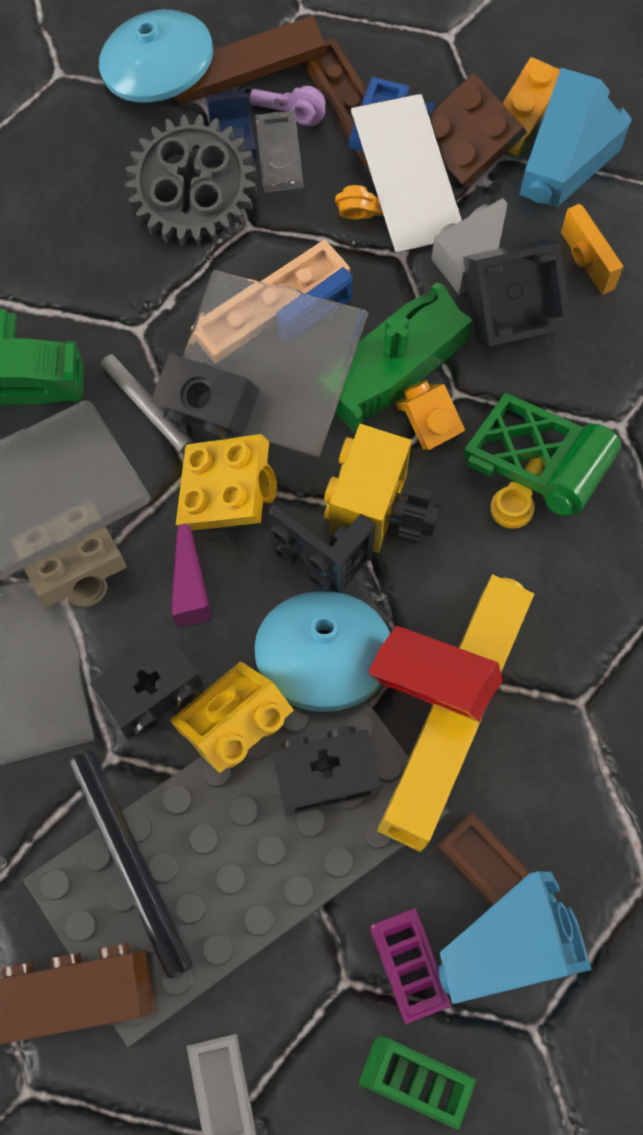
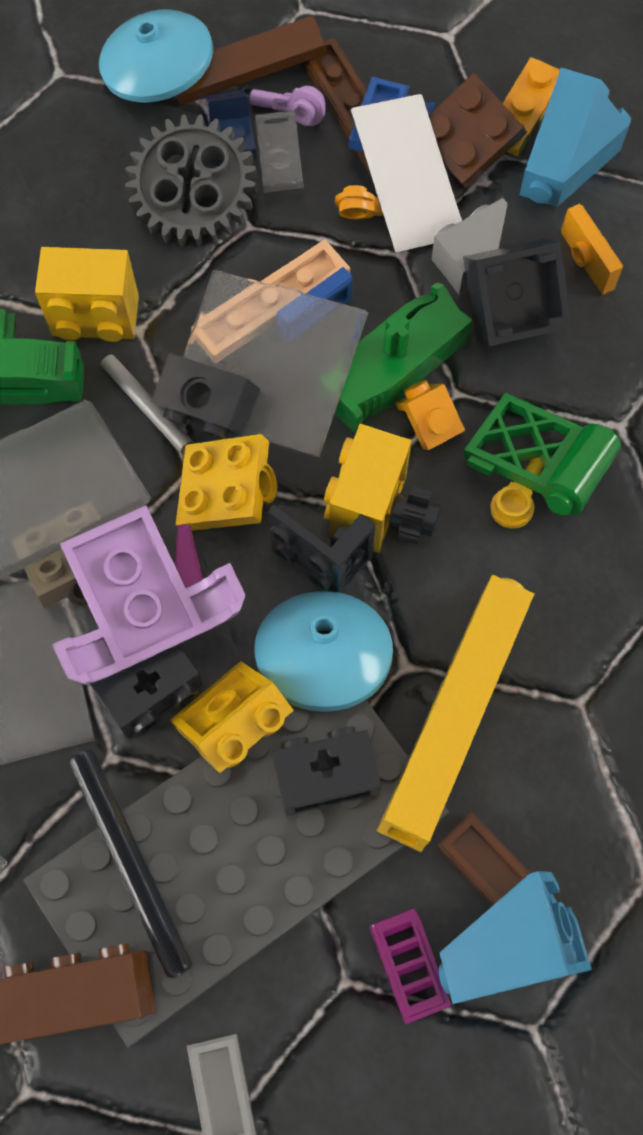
(87, 293): none -> yellow brick
(137, 598): none -> lavender piece
(377, 1065): green slope -> none
(437, 673): red piece -> none

